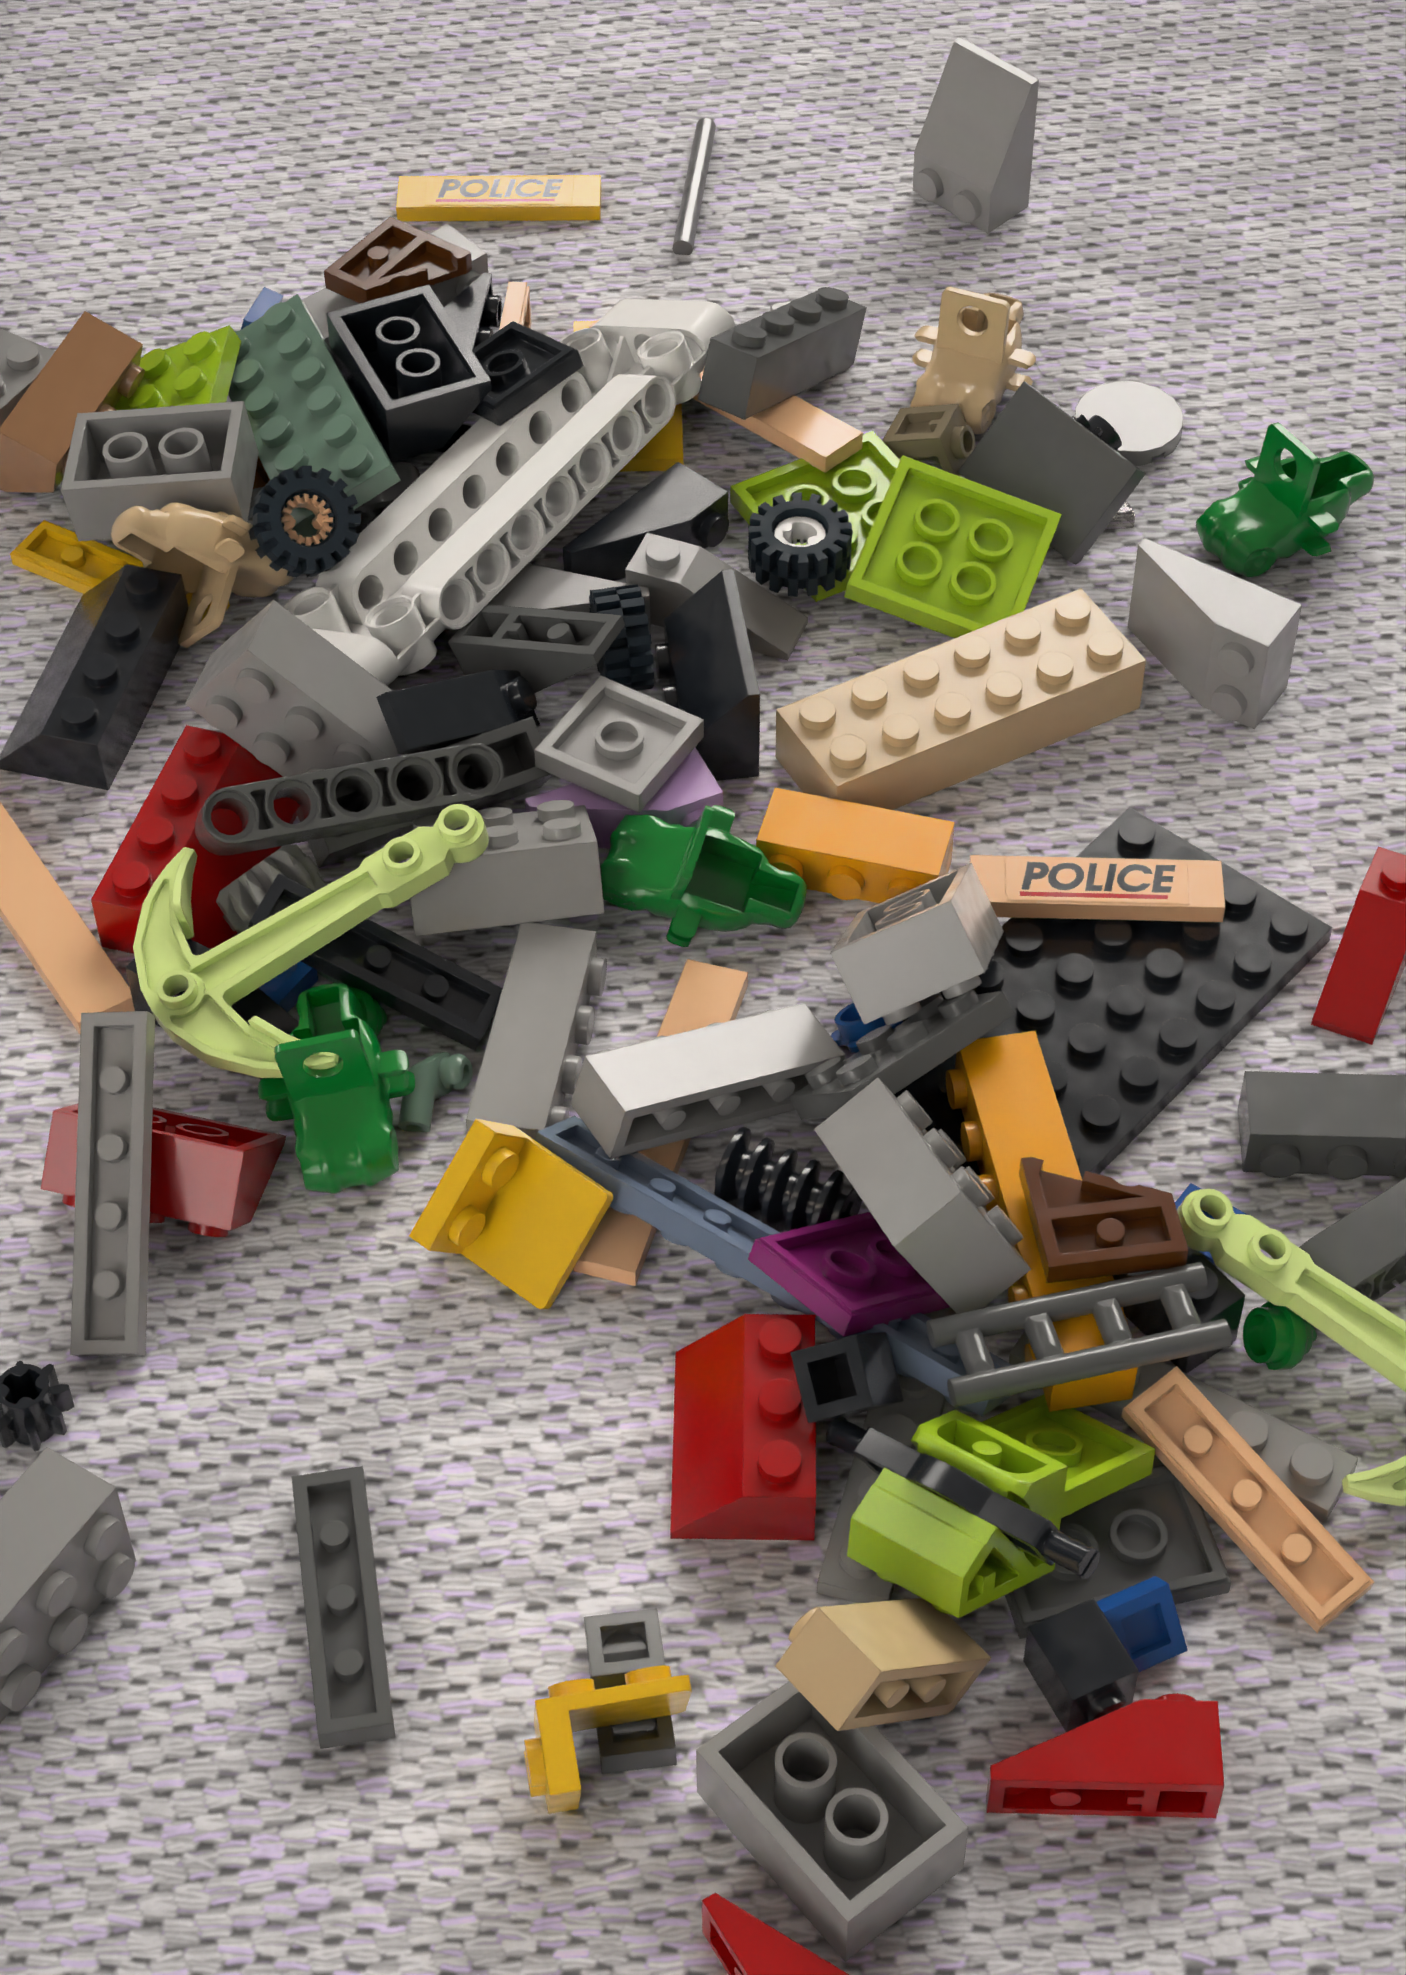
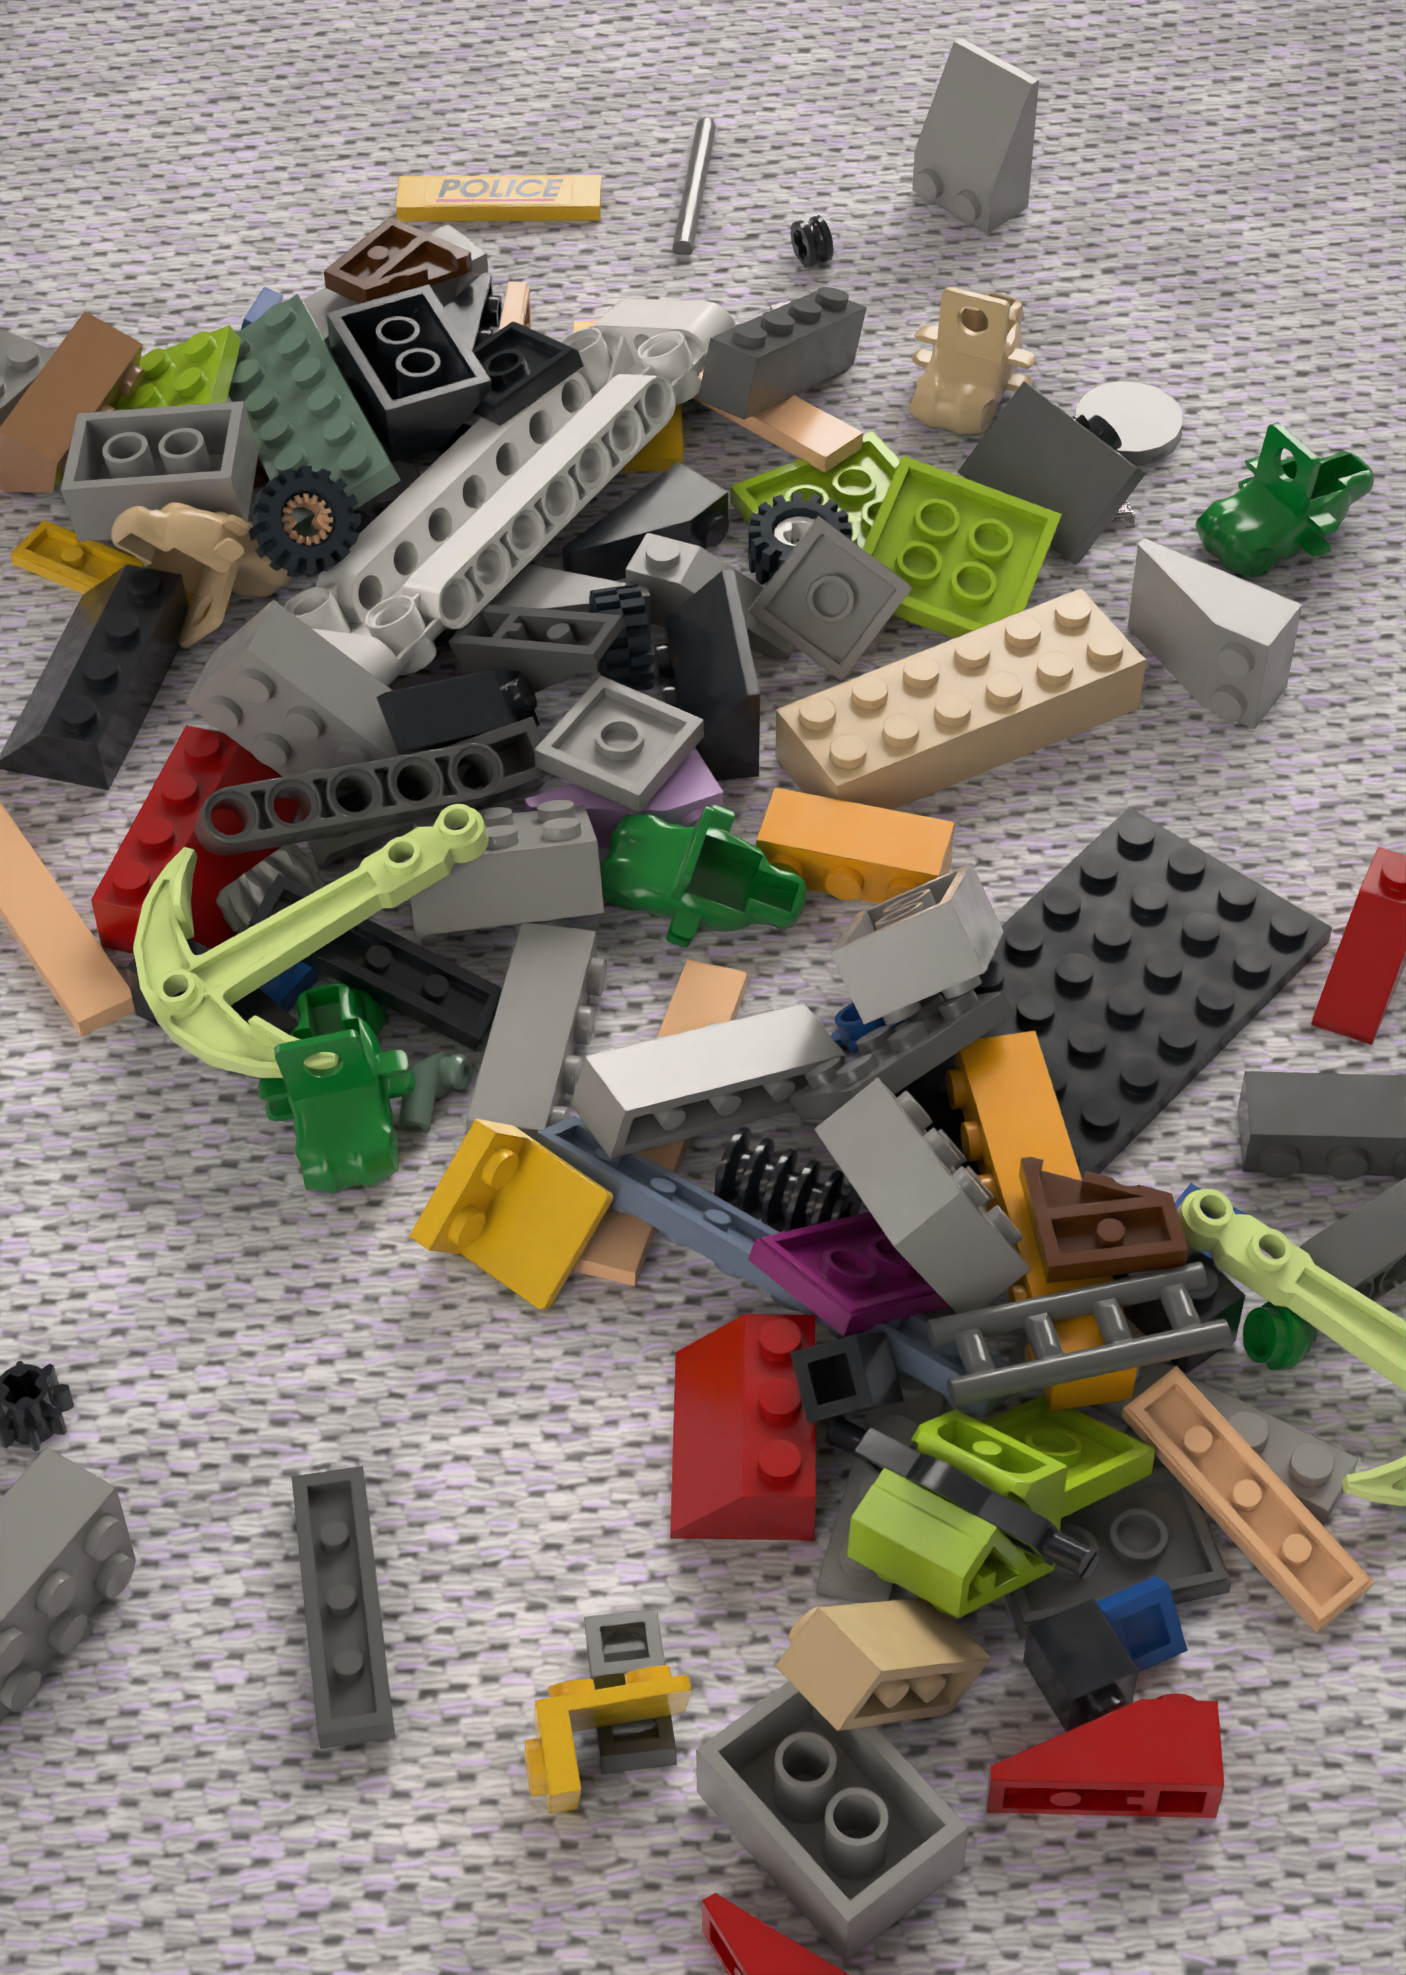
(113, 1184): light grey plate -> none
(198, 1168): red slope -> none
(812, 240): none -> black bush
(830, 598): none -> light grey plate
(931, 433): dark tan bracket -> none
(1102, 888): light nougat tile -> none

